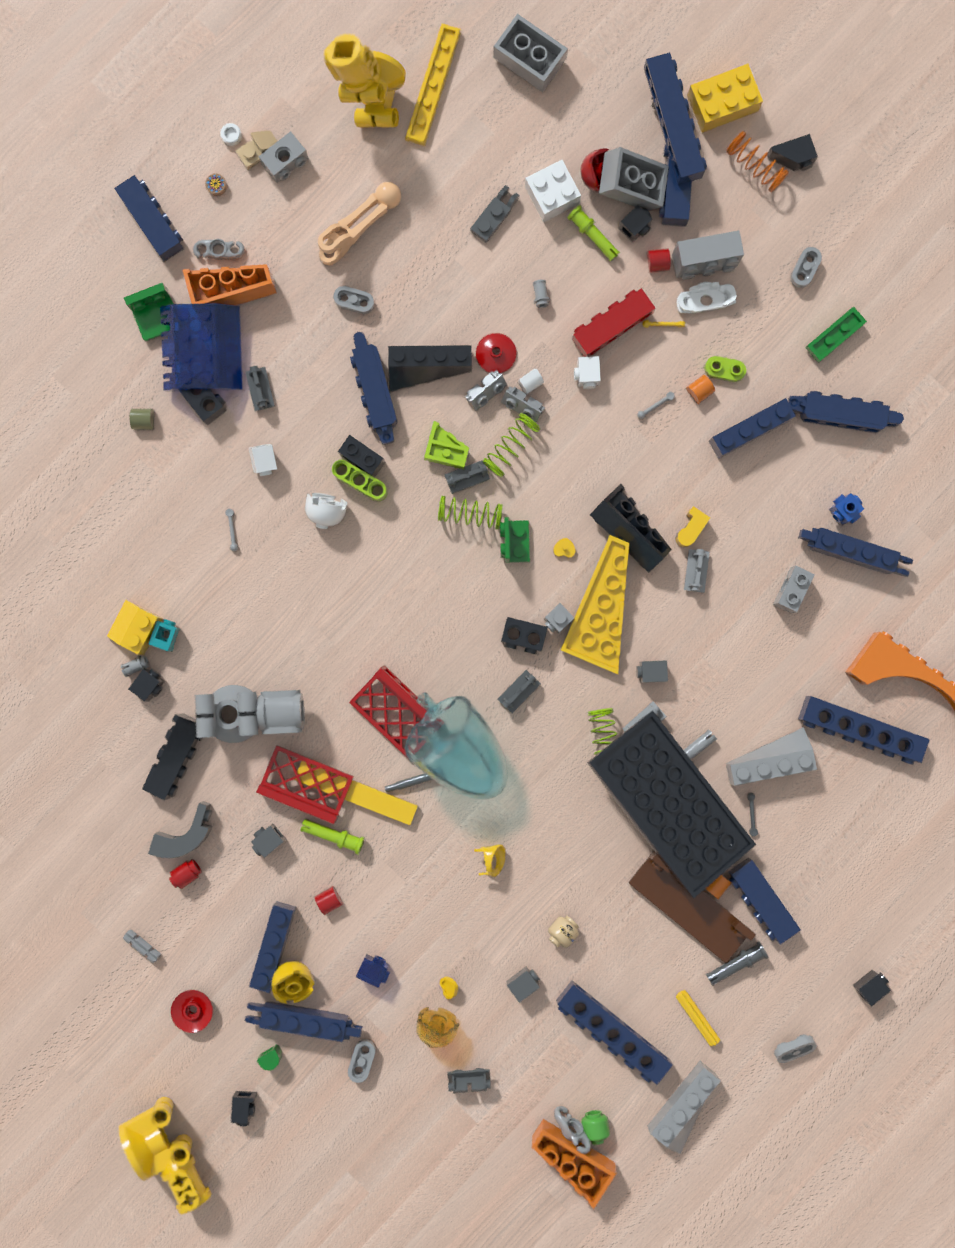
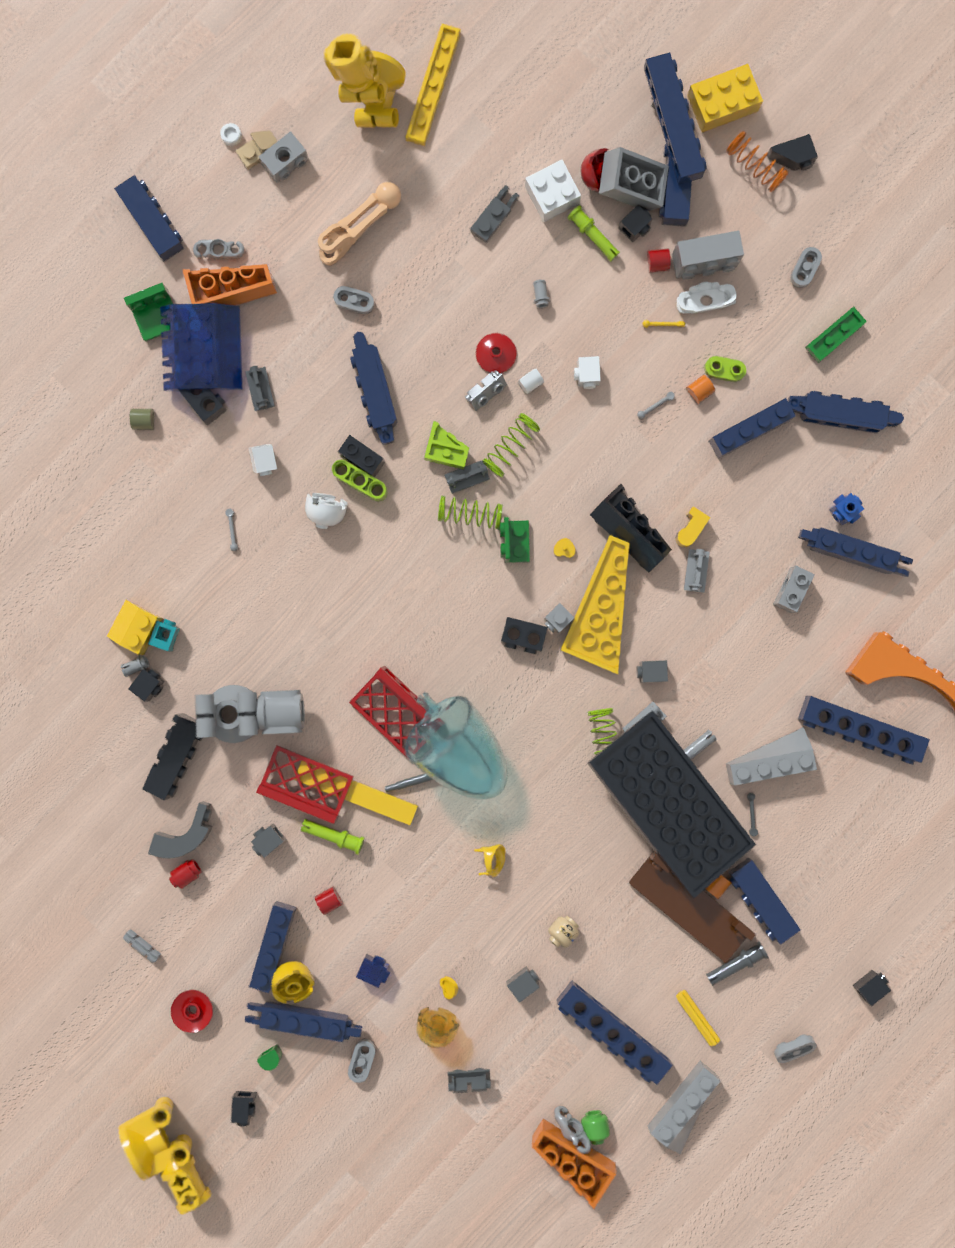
(216, 184): tile -> none
(423, 364): black wedge -> none
(515, 401): light grey hinge -> none
(519, 691): dark grey hinge -> none
(530, 52): light grey brick -> none
(613, 323): red brick -> none

